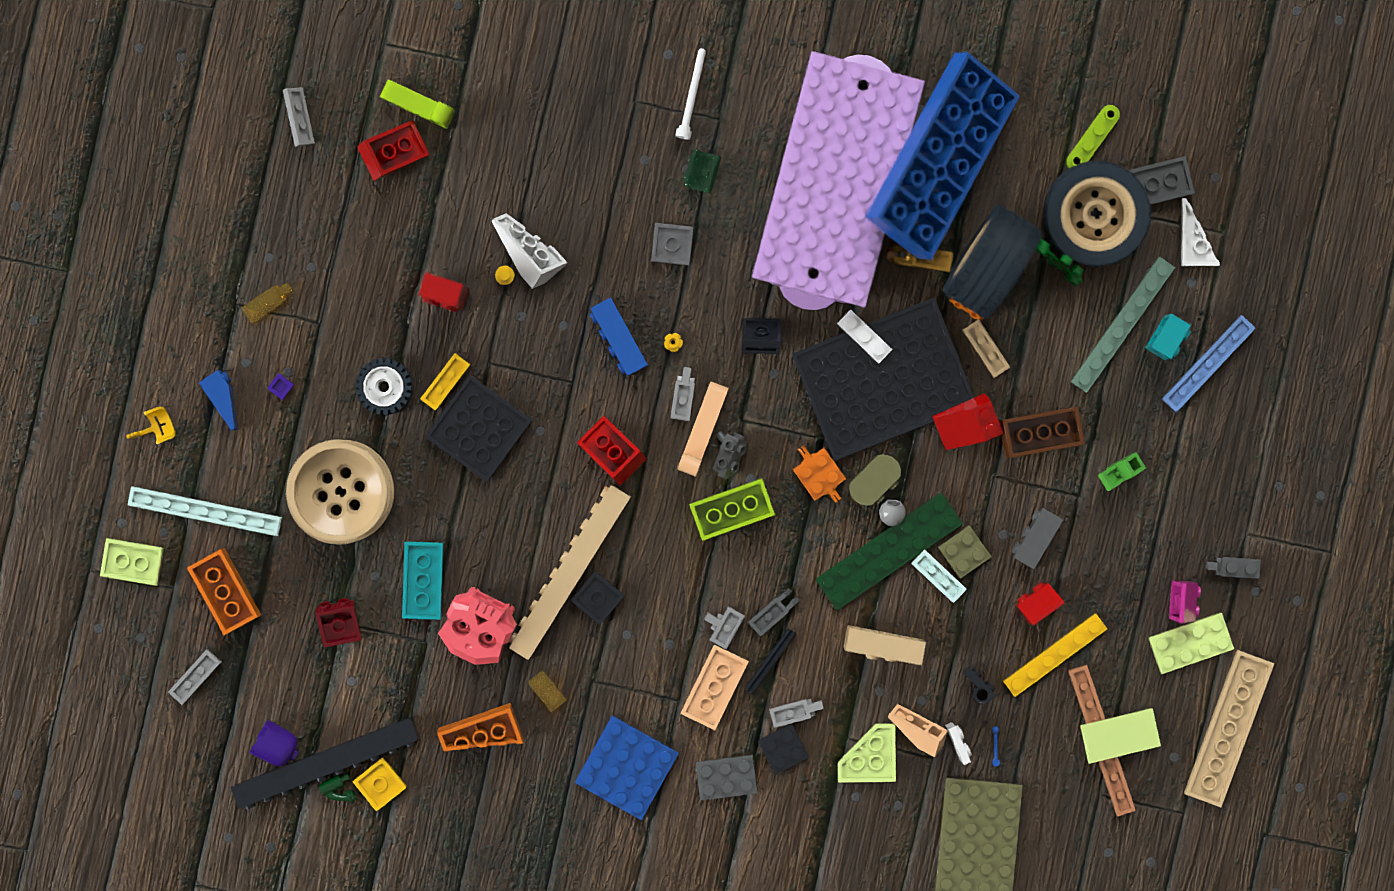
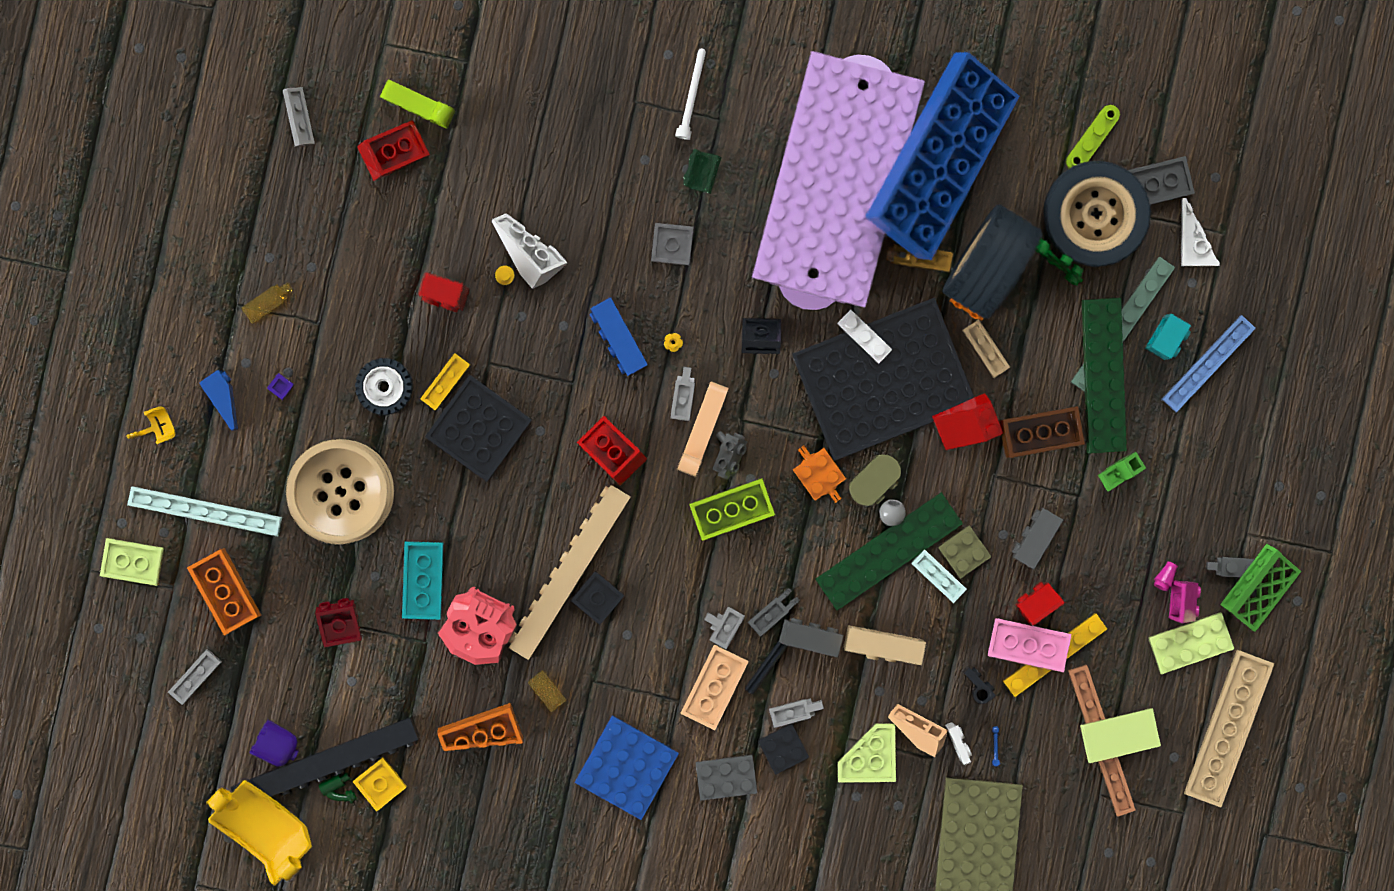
(261, 828): none -> yellow panel
(811, 637): none -> dark grey brick
(1029, 645): none -> bright pink plate
(1104, 375): none -> dark green plate
(1166, 576): none -> dark pink cone
(1252, 580): none -> bright green fence

